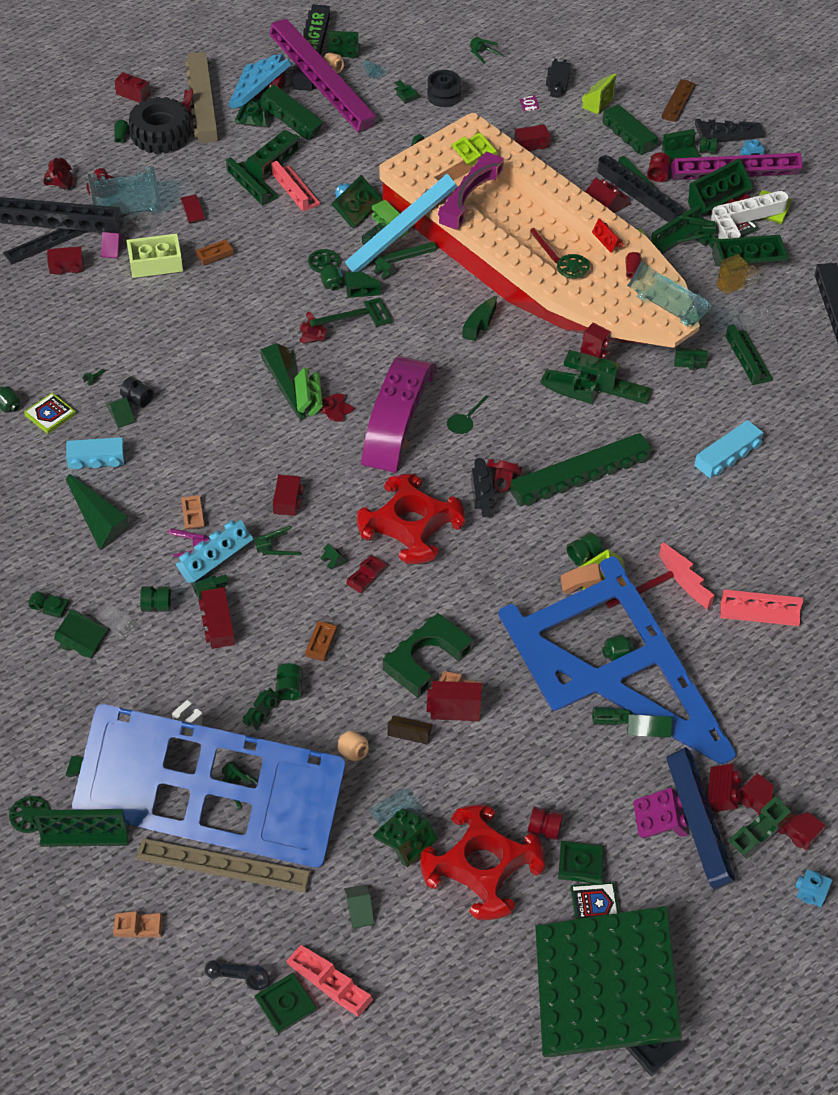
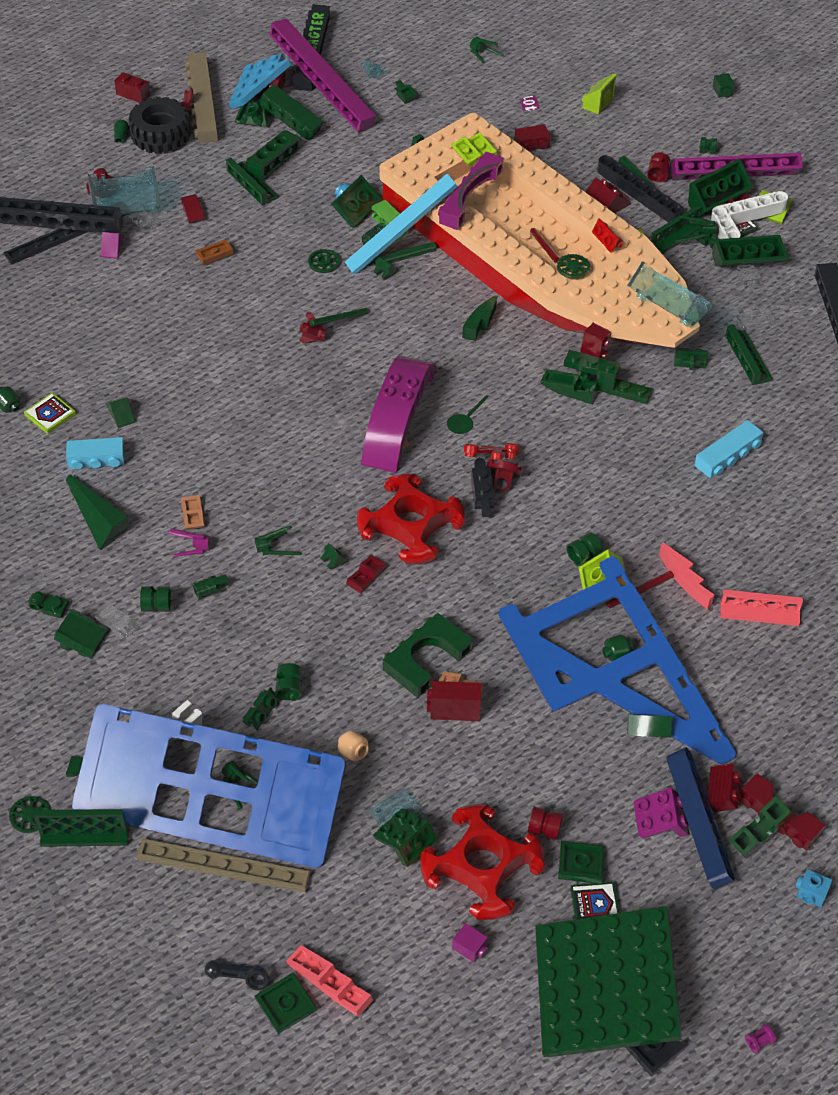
(60, 173): dark red tile -> none
(65, 260): dark red brick -> none
(91, 381): dark green hand -> none
(135, 925): nougat slope -> none
(137, 392): black wheel -> none
(154, 255): yellowish green brick -> none
(213, 551): medium azure brick -> none
(216, 618): dark red brick -> none
(282, 366): dark green wedge -> none
(286, 495): dark red brick -> none
(292, 188): coral fence -> none
(308, 392): bright green piece -> none
(321, 641): dark orange plate -> none
(332, 277): dark green head -> none
(334, 61): light nougat head -> none
(336, 408): dark red plate -> none
(344, 43): dark green bracket -> none
(359, 906): dark green slope -> none
(361, 285): dark green slope -> none
(381, 321): dark green tile -> none
(409, 730): dark brown panel -> none
(444, 88): black wheel -> none
(470, 943): none -> magenta brick
(510, 450): none -> red plant
(558, 77): black hinge -> none
(580, 469): dark green brick -> none
(581, 576): nougat slope -> none
(609, 716): dark green hinge -> none
(629, 129): dark green brick -> none
(632, 263): dark red cone -> none
(678, 100): reddish brown plate -> none
(680, 145): dark green bracket -> none
(723, 85): none -> dark green brick
(728, 130): black wing -> none
(732, 274): clear yellow brick -> none
(752, 147): dark azure brick -> none
(760, 1038): none -> magenta bush

